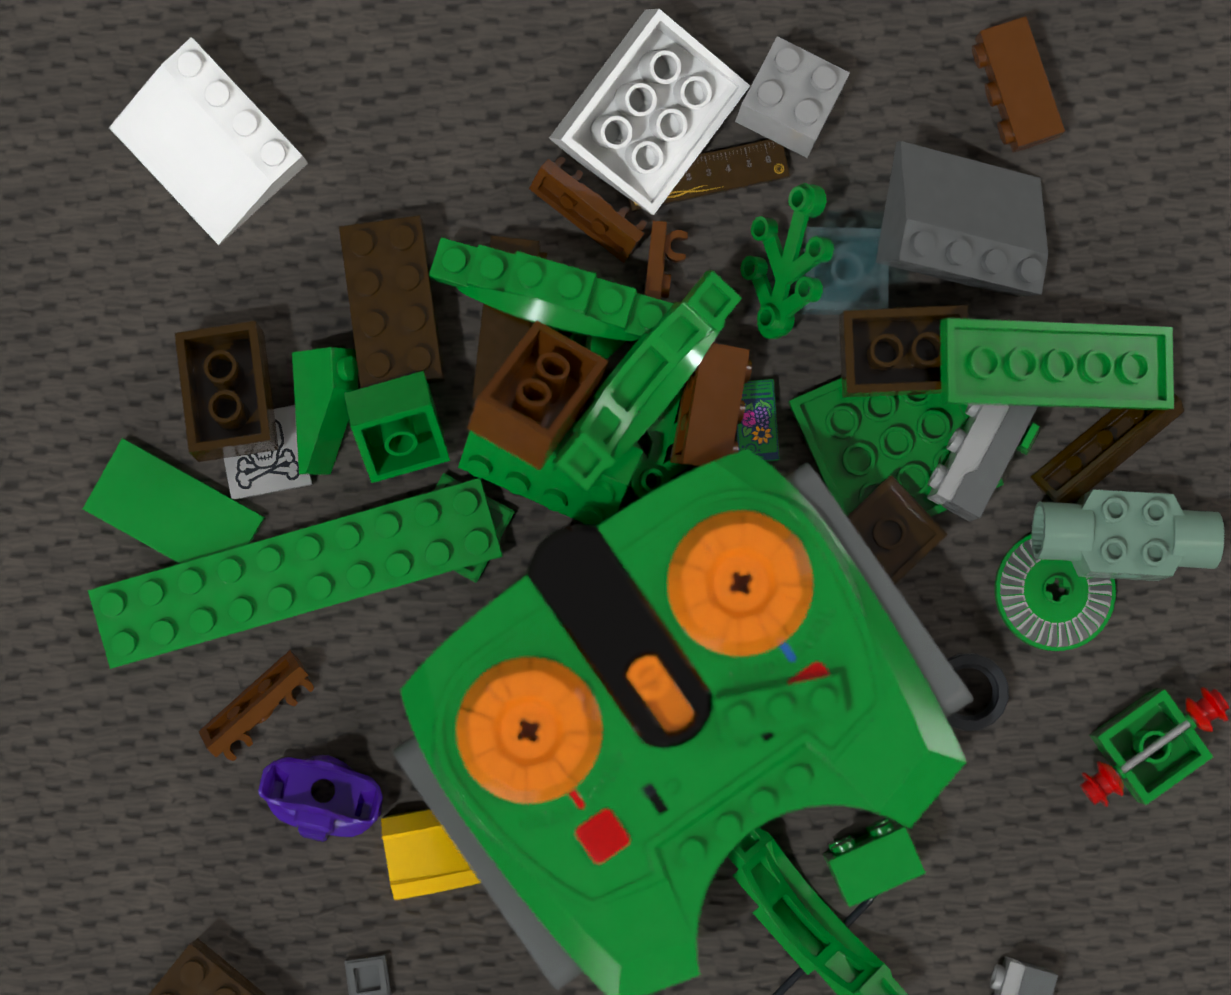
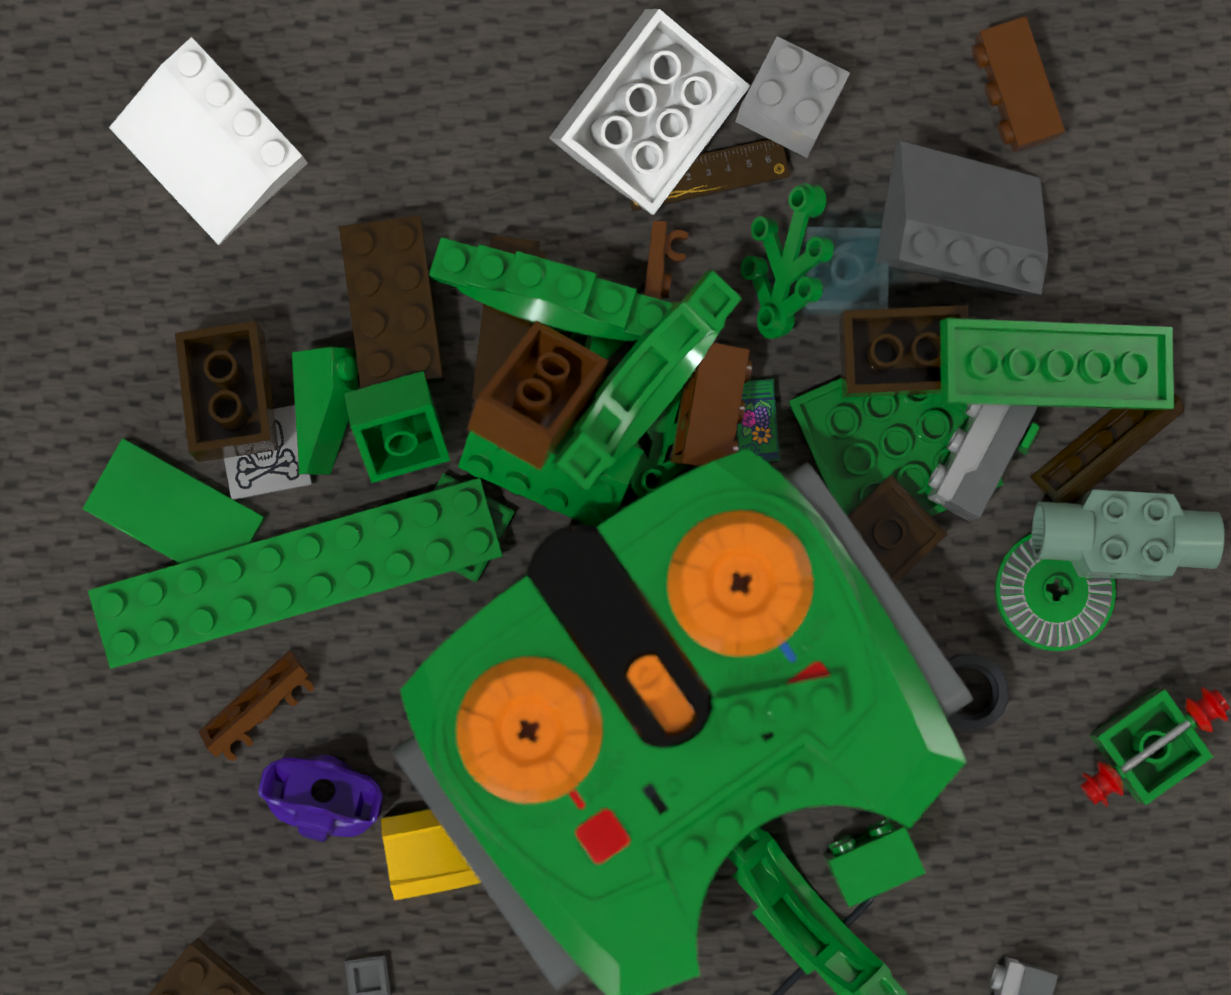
(587, 209): reddish brown plate -> none

